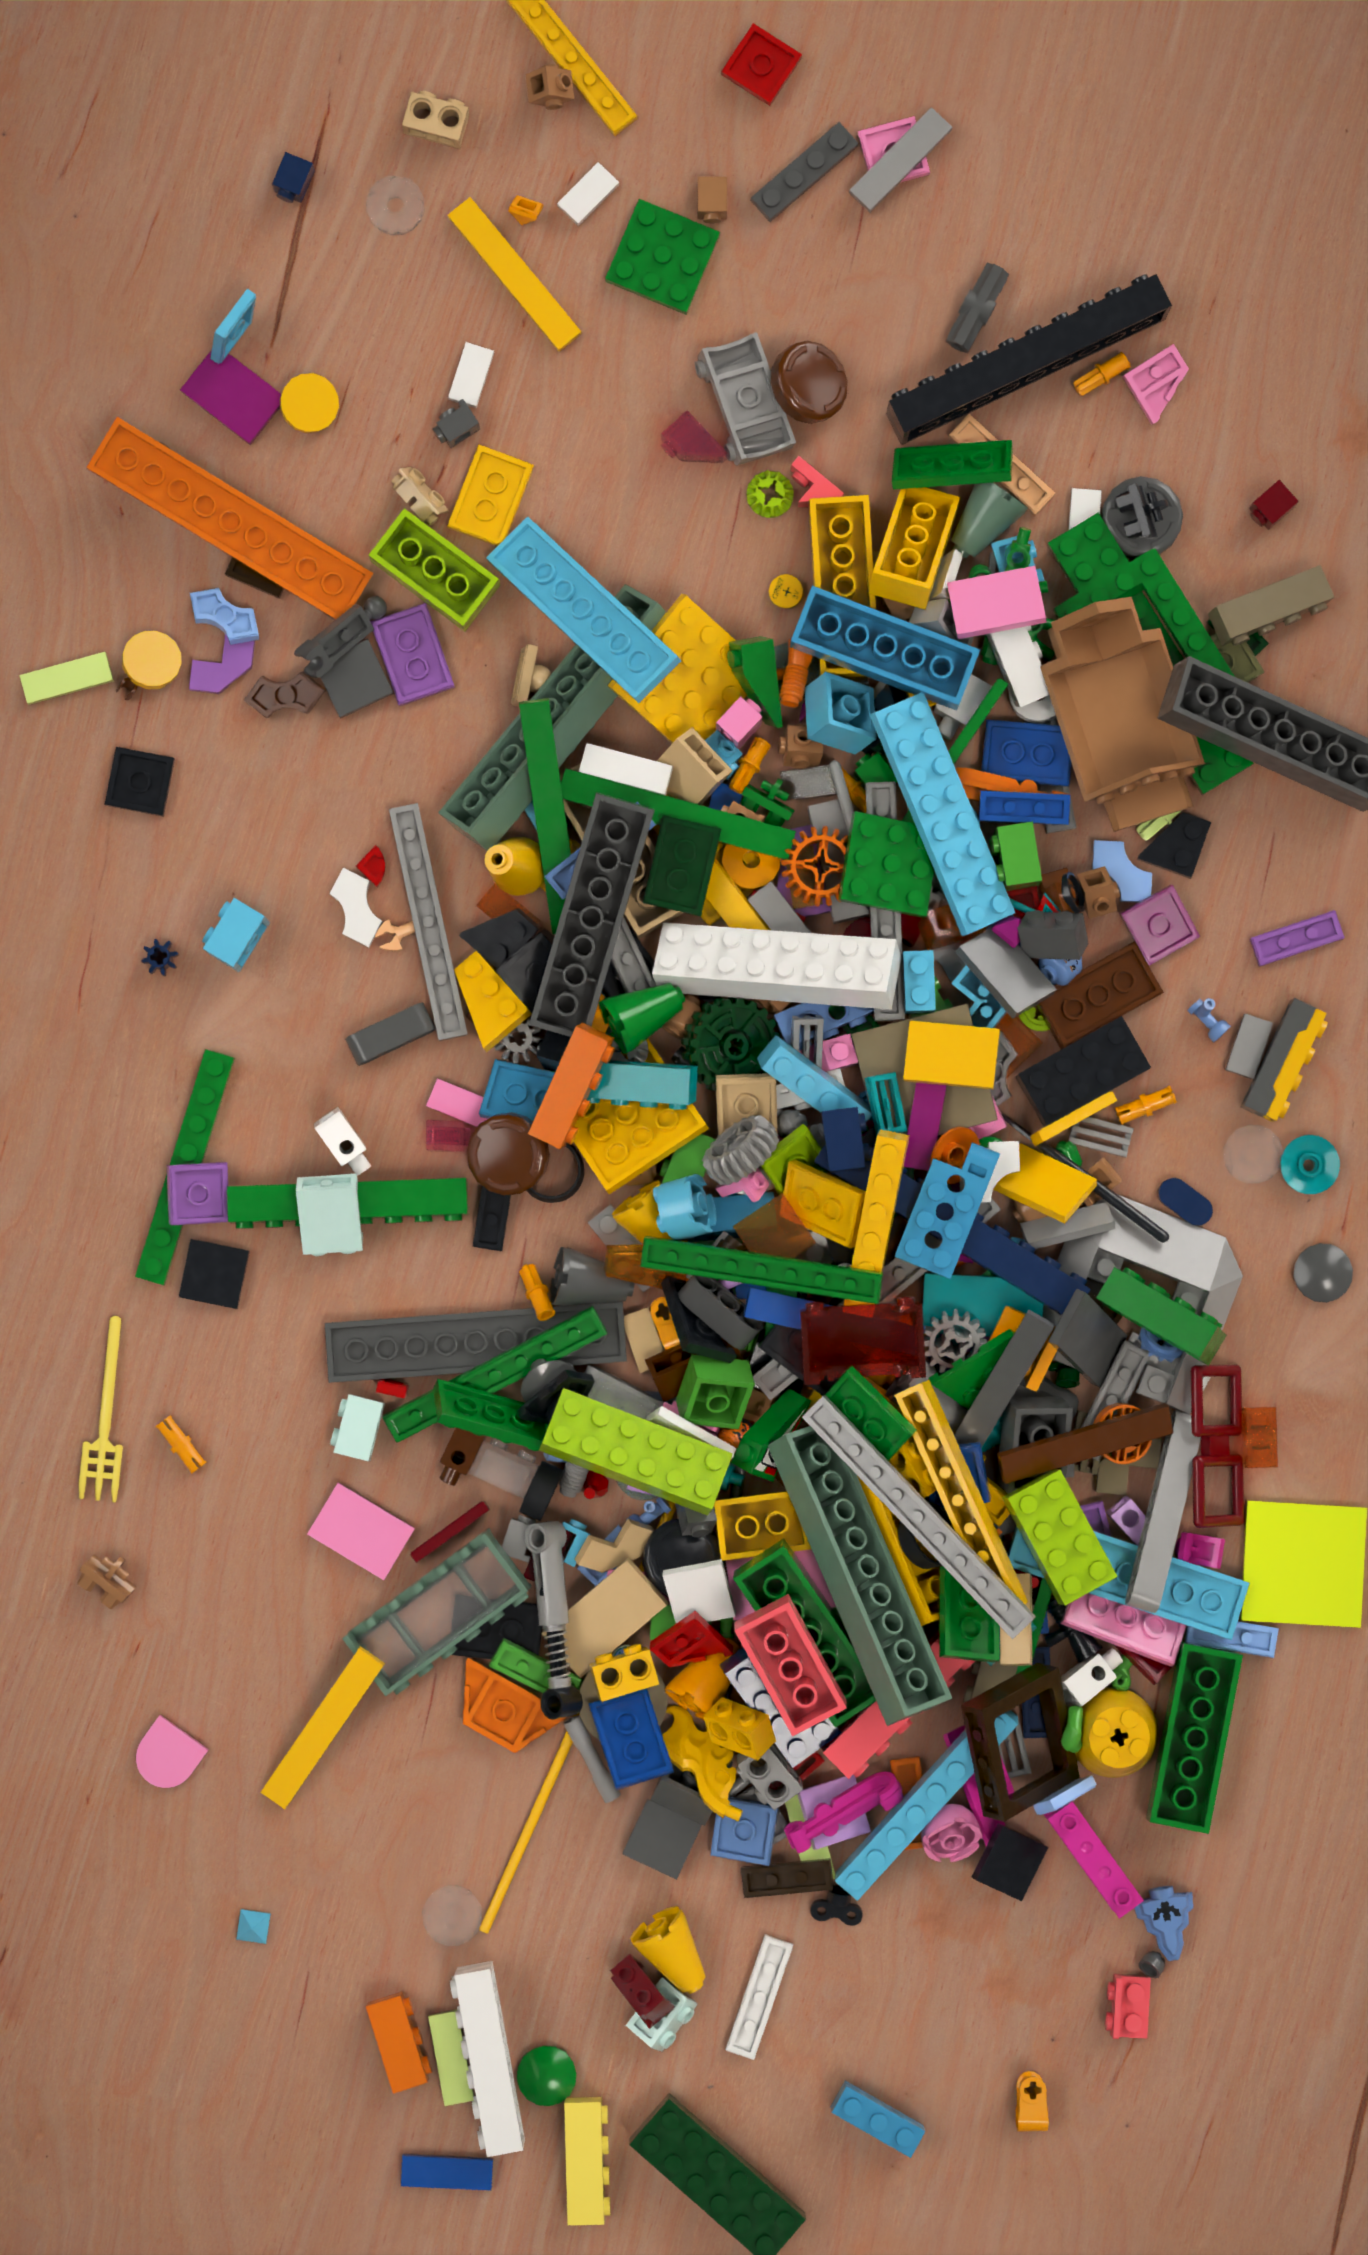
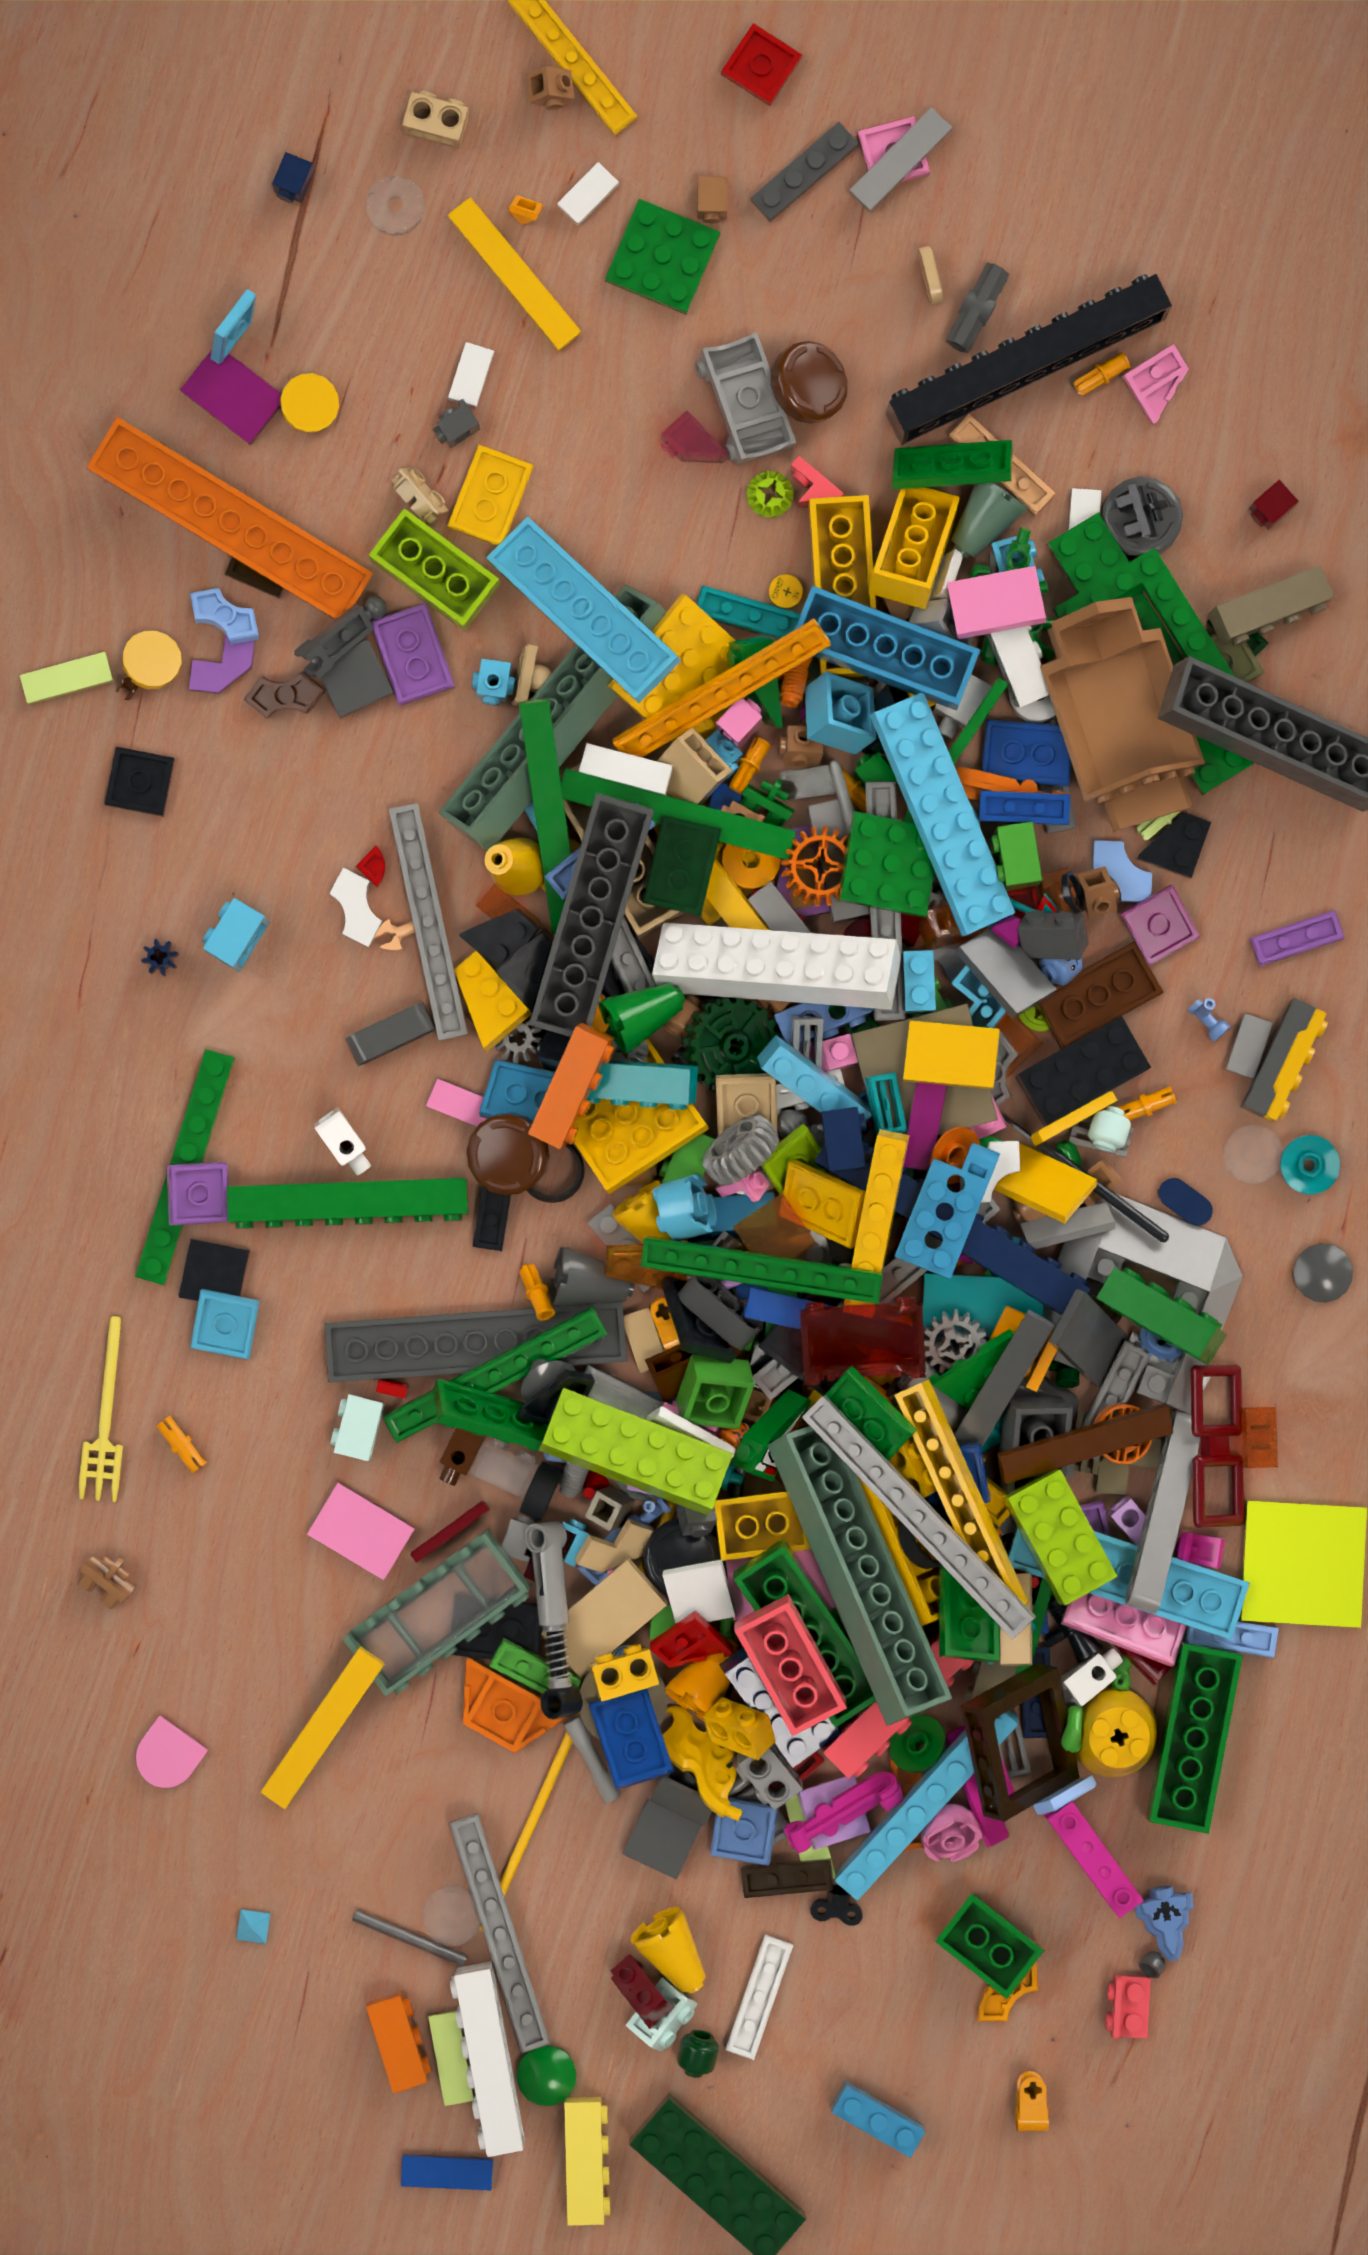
(225, 1324): none -> medium azure tile
(329, 1214): light aqua panel -> none
(409, 1938): none -> flat silver bar
(446, 1136): clear pink slope -> none
(493, 671): none -> medium azure brick
(499, 1933): none -> light grey tile
(610, 1508): none -> dark tan brick
(697, 2053): none -> dark green head
(723, 690): none -> light orange tile
(747, 613): none -> teal tile
(905, 1747): none -> green dish
(930, 275): none -> tan tile
(990, 1946): none -> green brick
(996, 2007): none -> light orange tile
(1009, 1862): black tile -> none
(1109, 1129): none -> light aqua head

